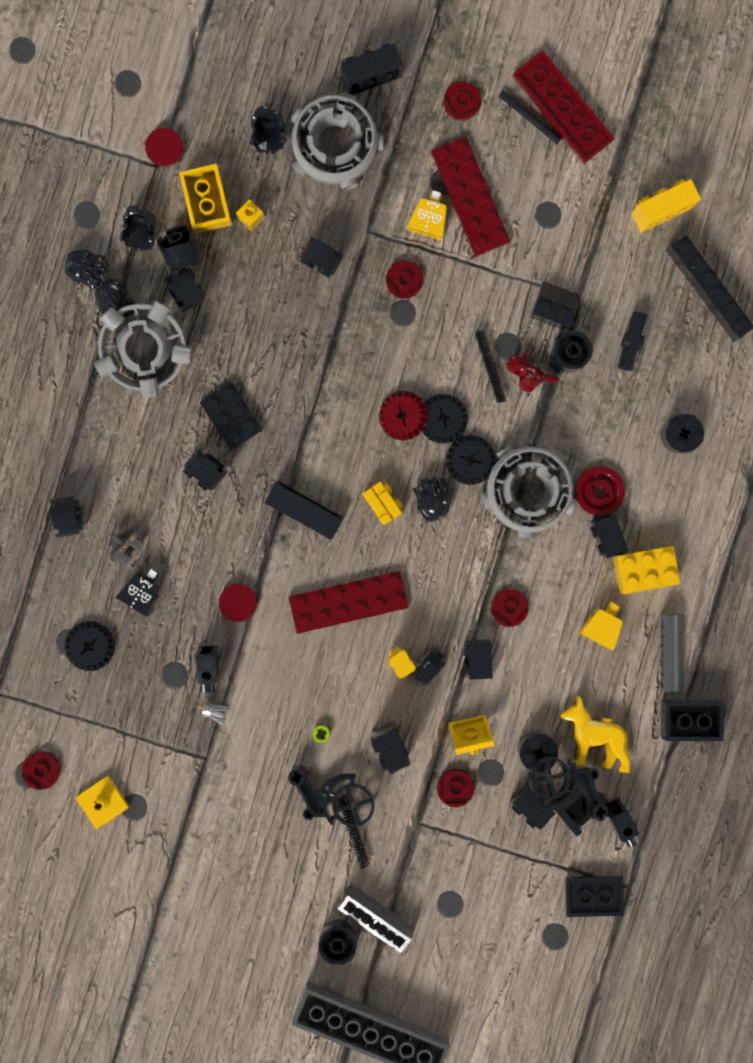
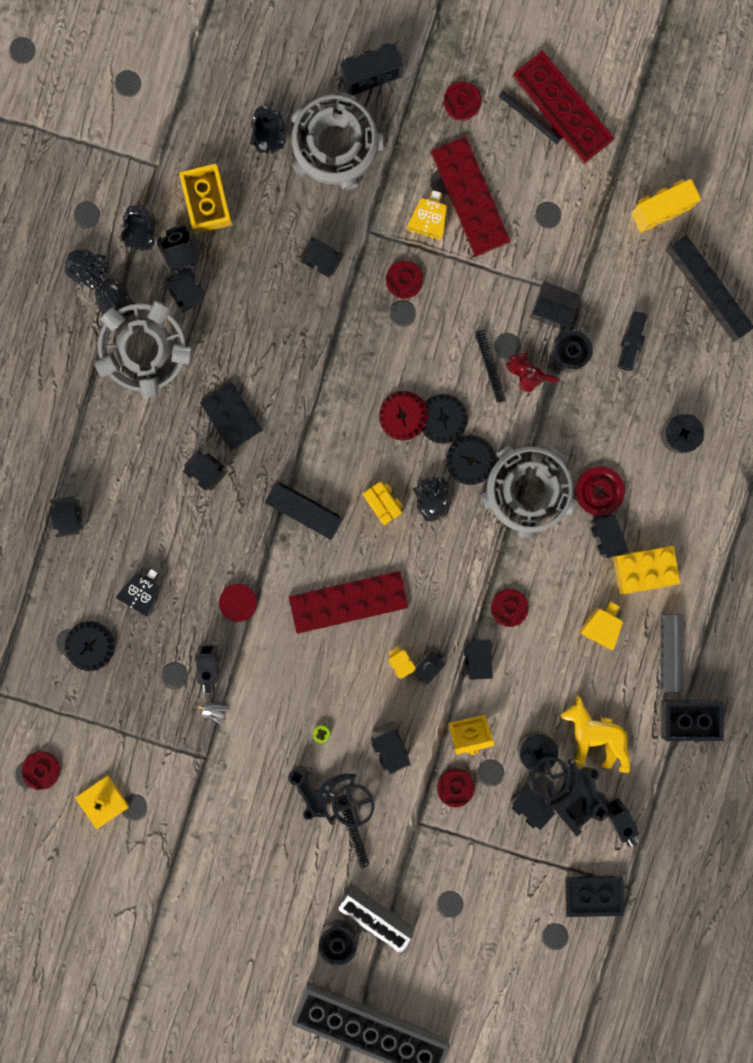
(119, 552): dark grey hips -> none
(164, 147): dark red tile -> none
(250, 215): yellow brick -> none

